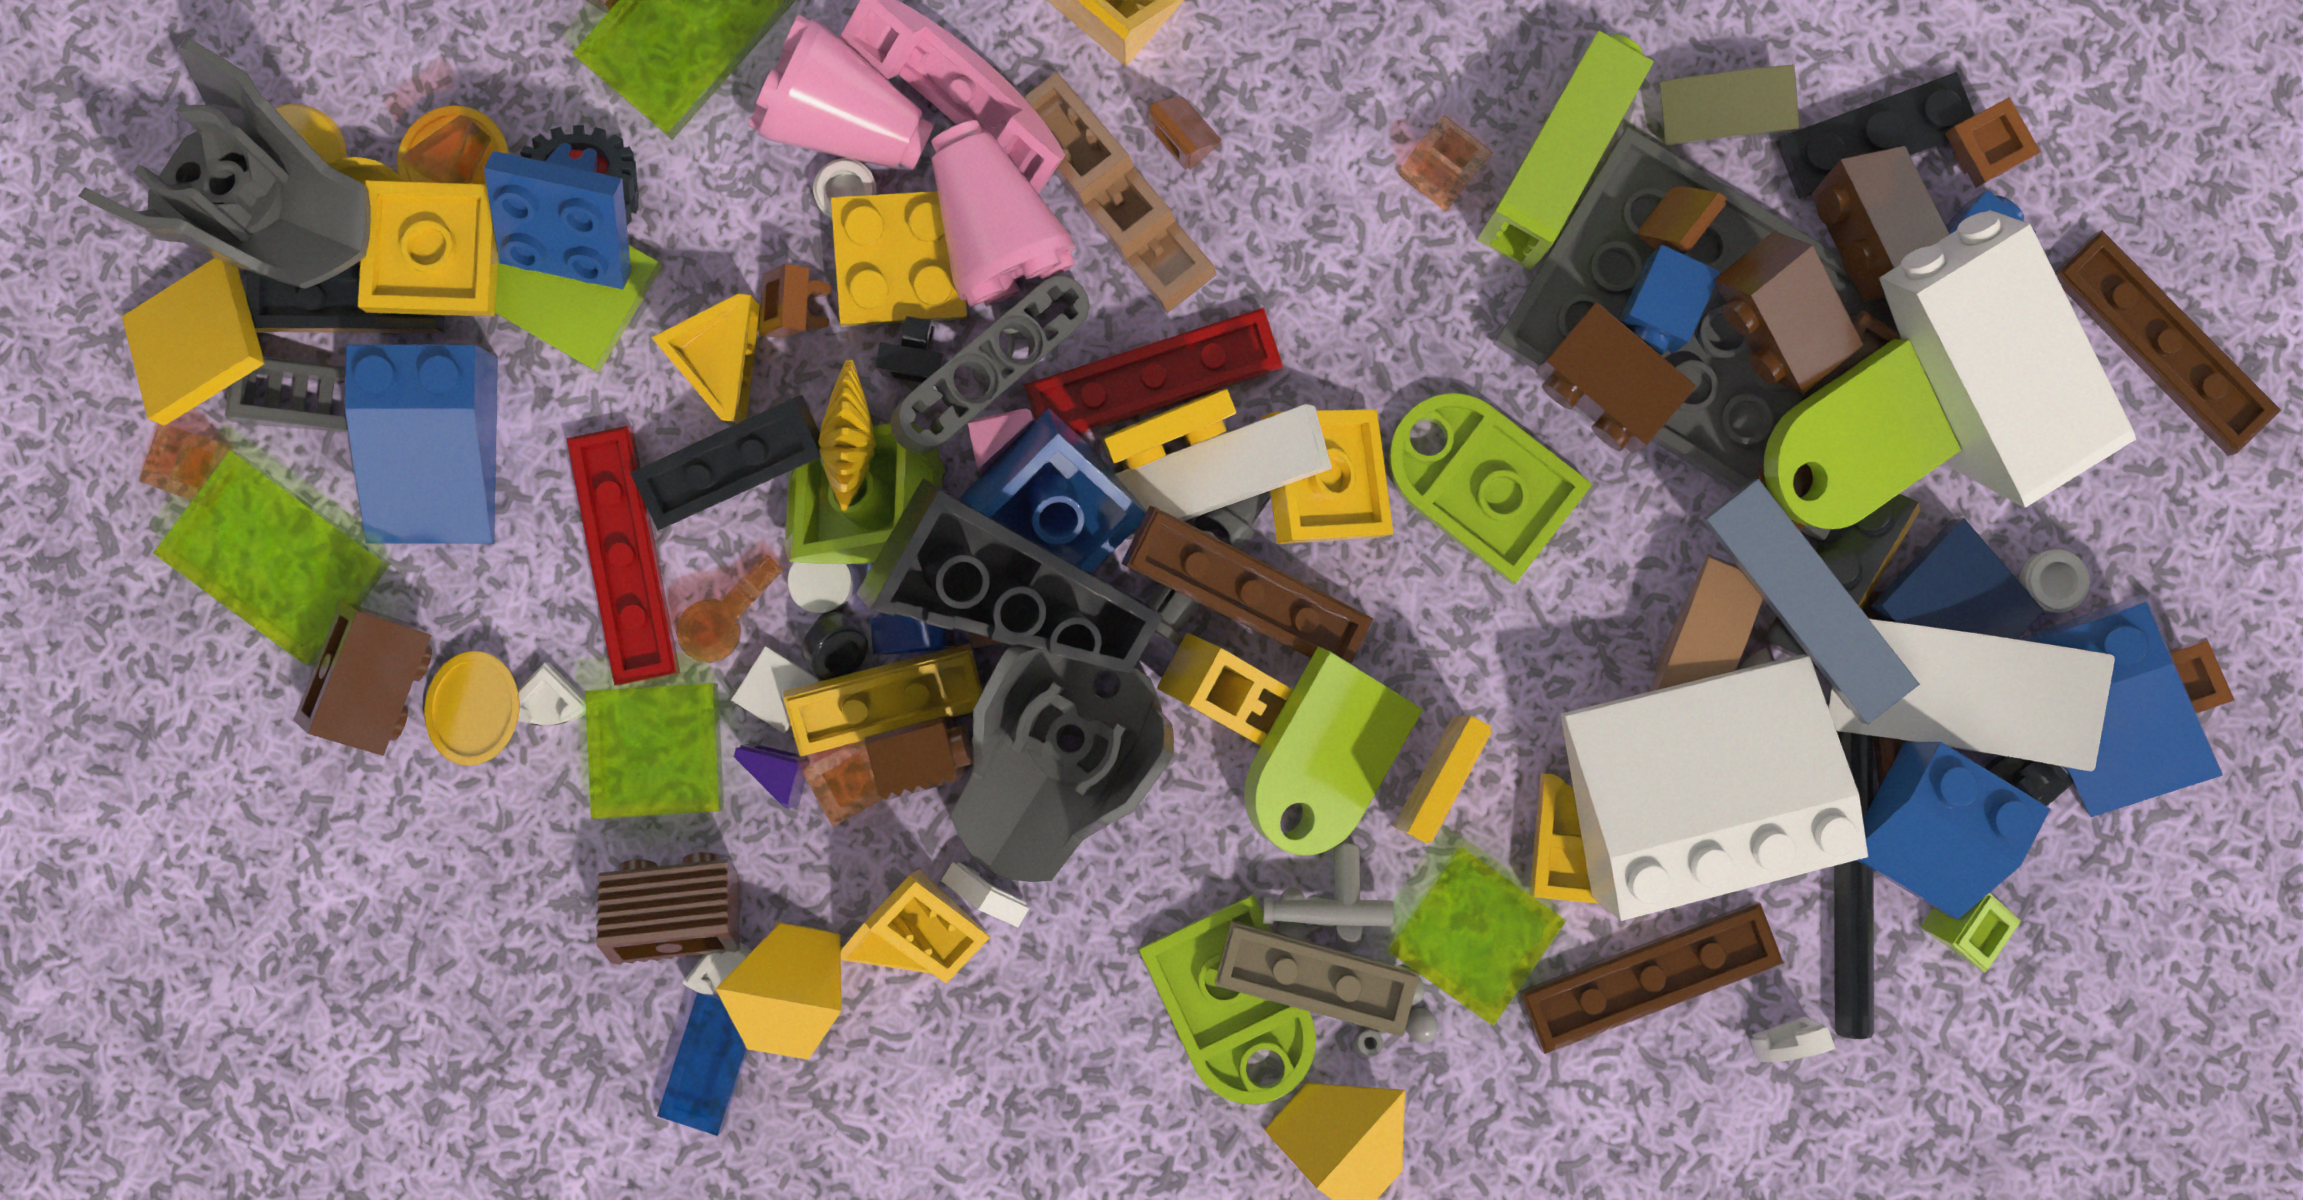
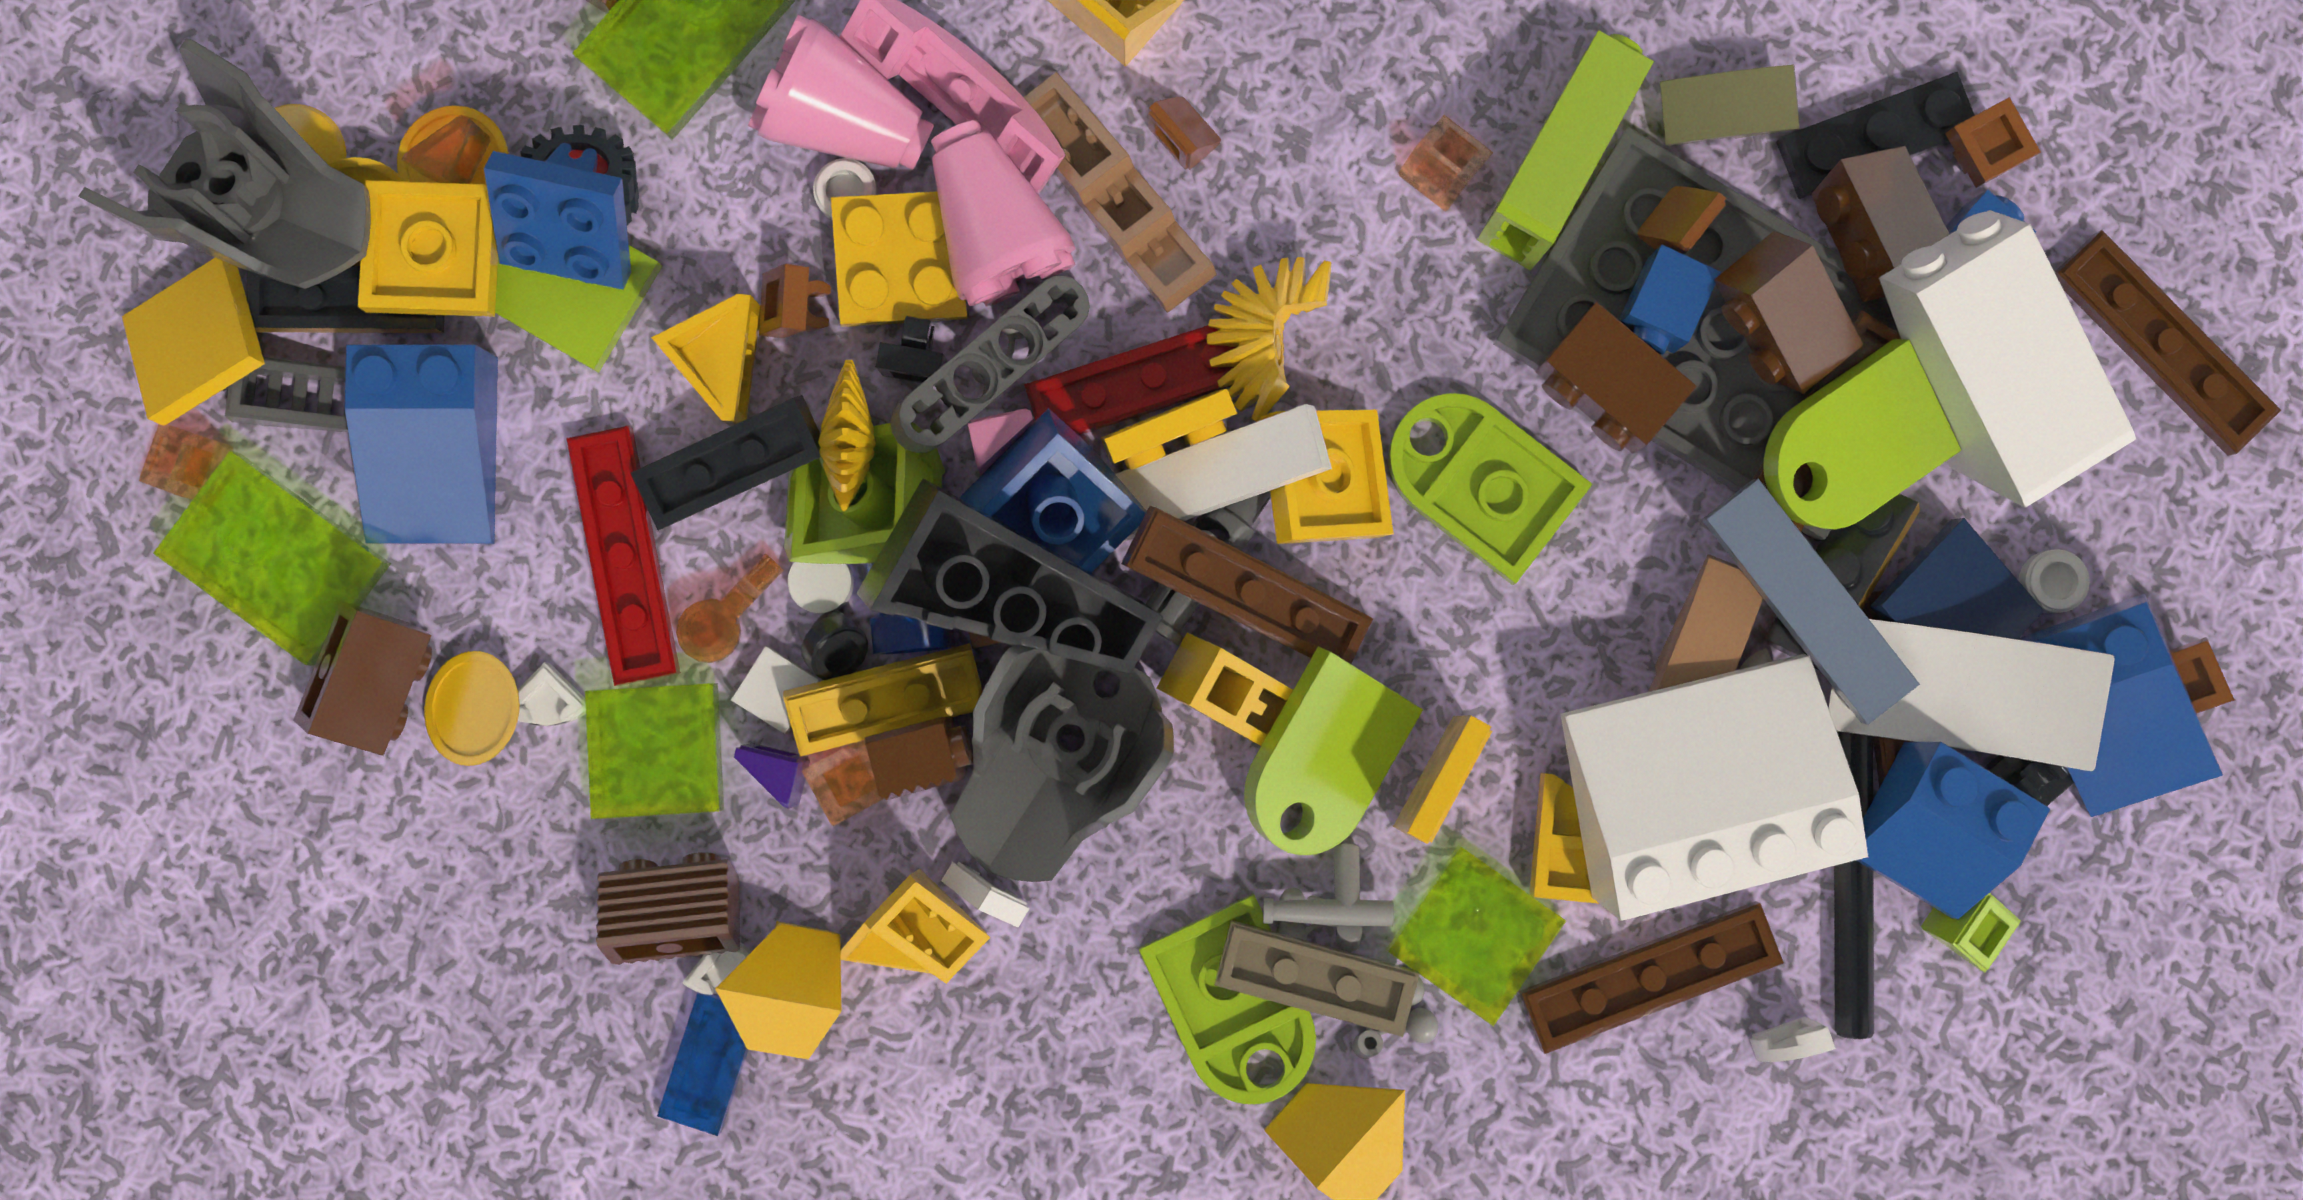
(1258, 331): none -> yellow hair

